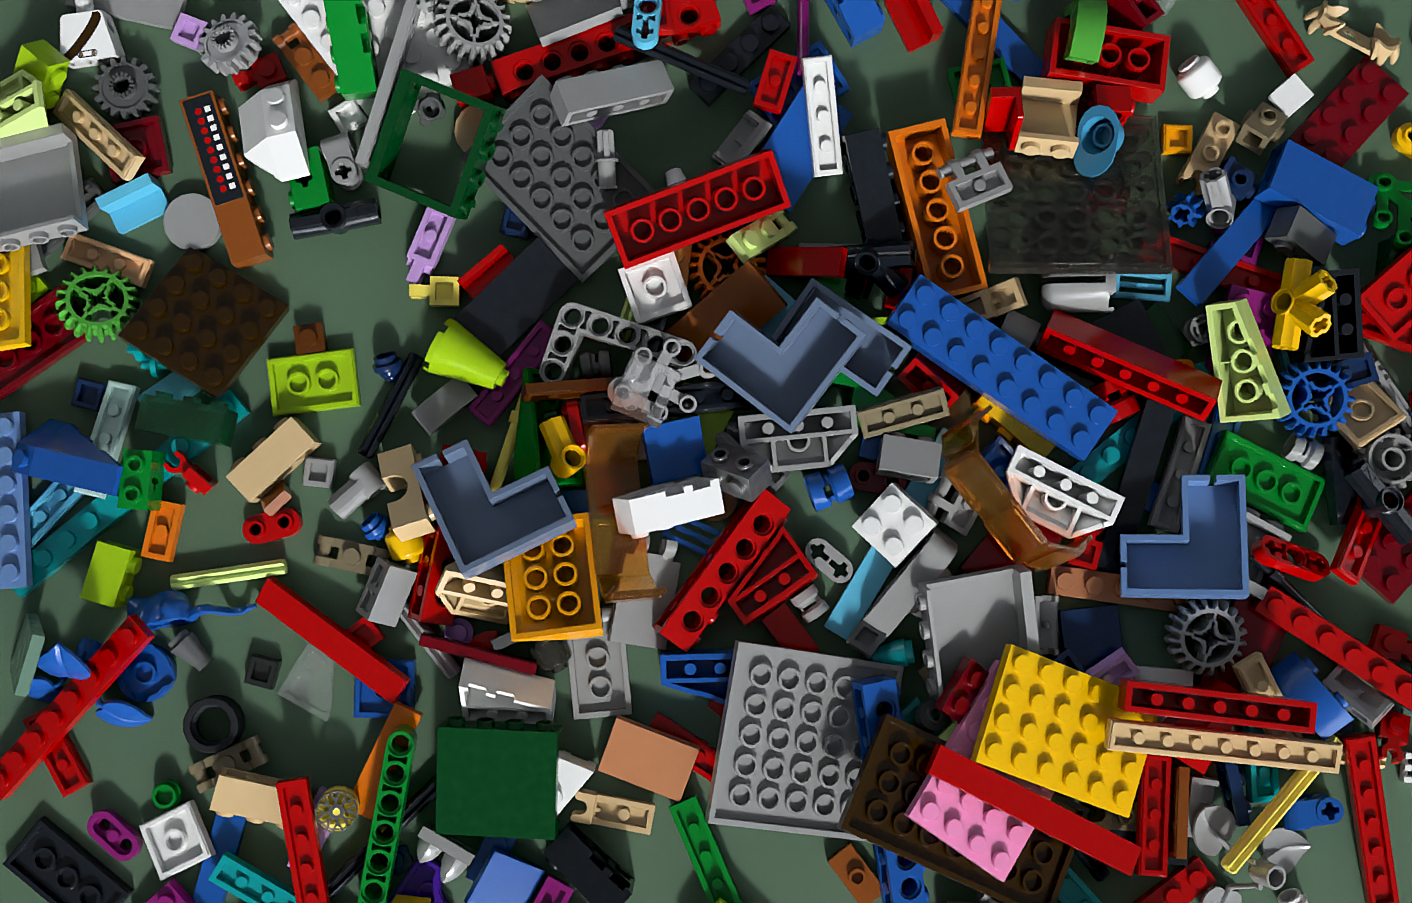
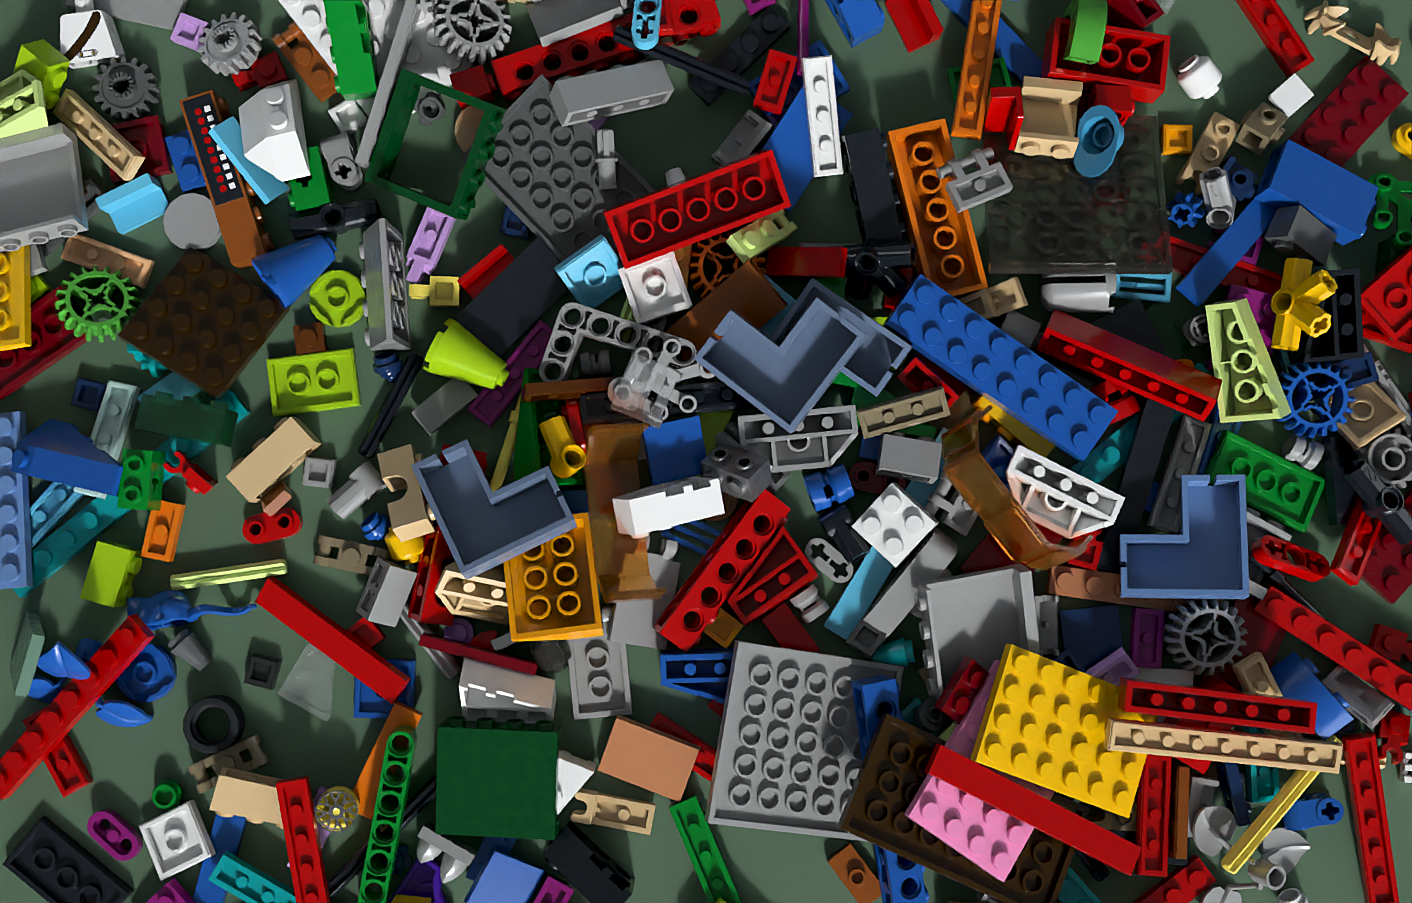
(185, 162): none -> blue plate
(229, 139): none -> medium azure tile
(295, 267): none -> blue cone
(337, 298): none -> lime tile
(385, 288): none -> light grey slope
(592, 273): none -> medium azure tile
(723, 628): none -> light orange plate
(838, 526): none -> black piece
(1147, 637): none -> magenta plate

